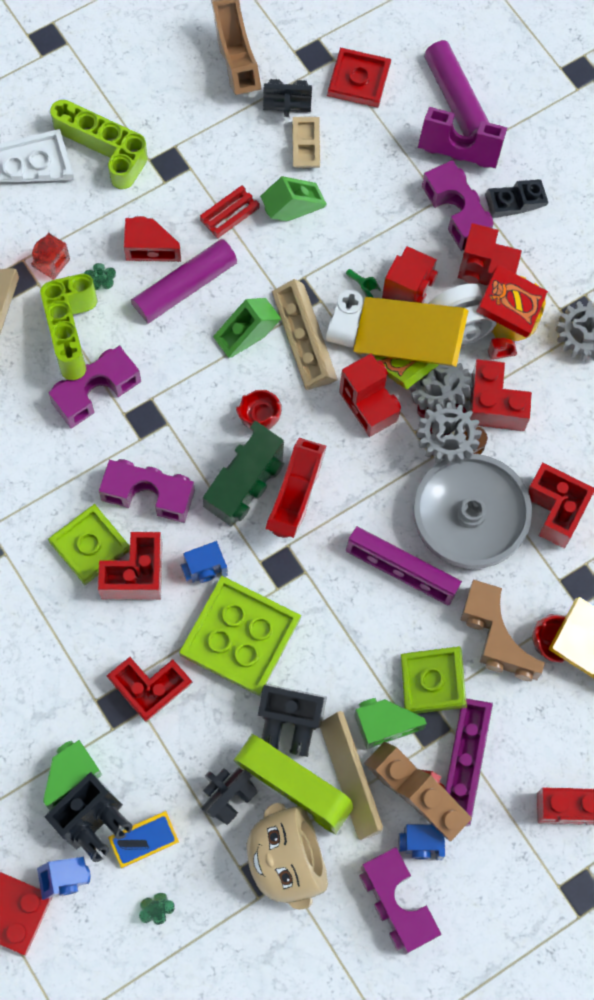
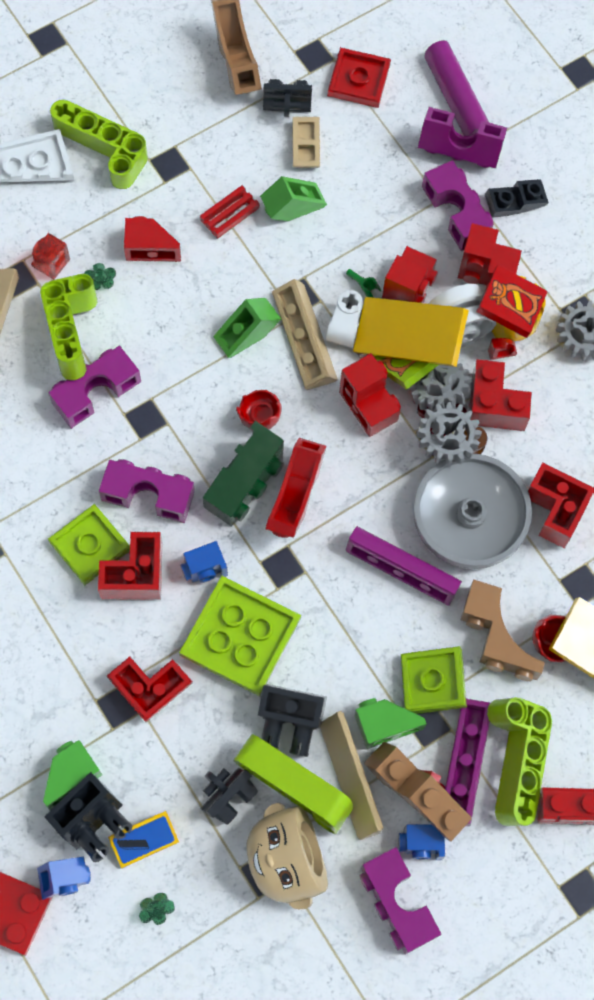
(184, 281): magenta brick -> none
(524, 758): none -> lime beam

